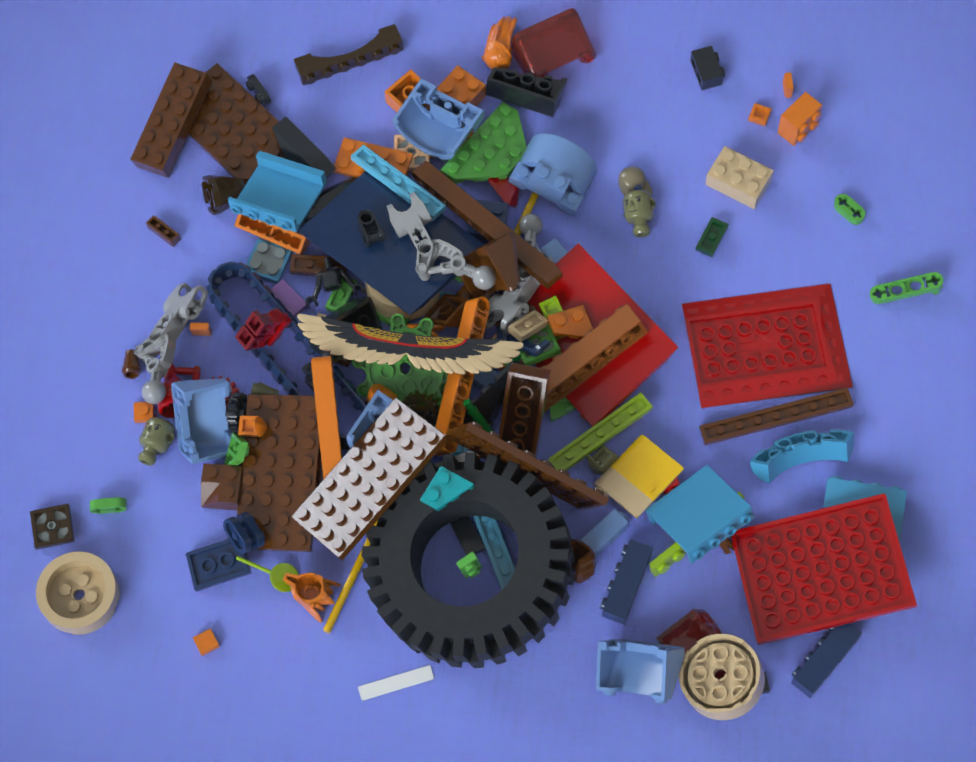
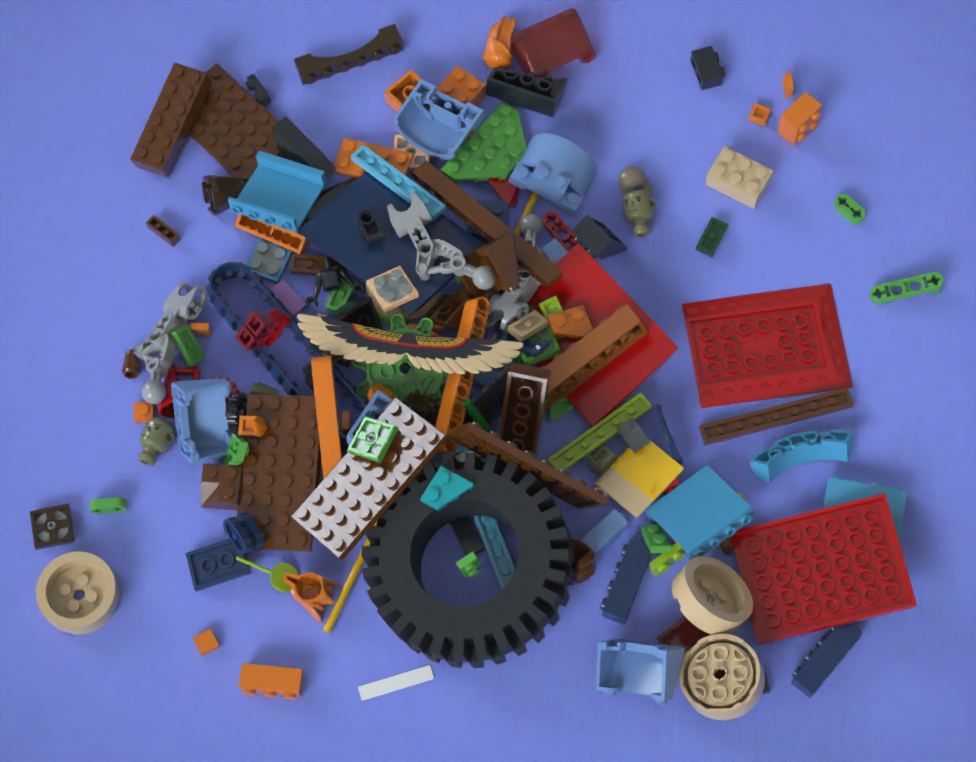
(187, 345): none -> bright green plate
(271, 681): none -> orange brick
(346, 422): none -> orange tile
(372, 439): none -> piece
(392, 288): none -> piece
(560, 226): none -> red beam
(598, 238): none -> black slope
(633, 435): none -> dark grey slope
(655, 538): none -> bright green plate
(675, 454): none -> dark blue animal
(728, 595): none -> tan brick

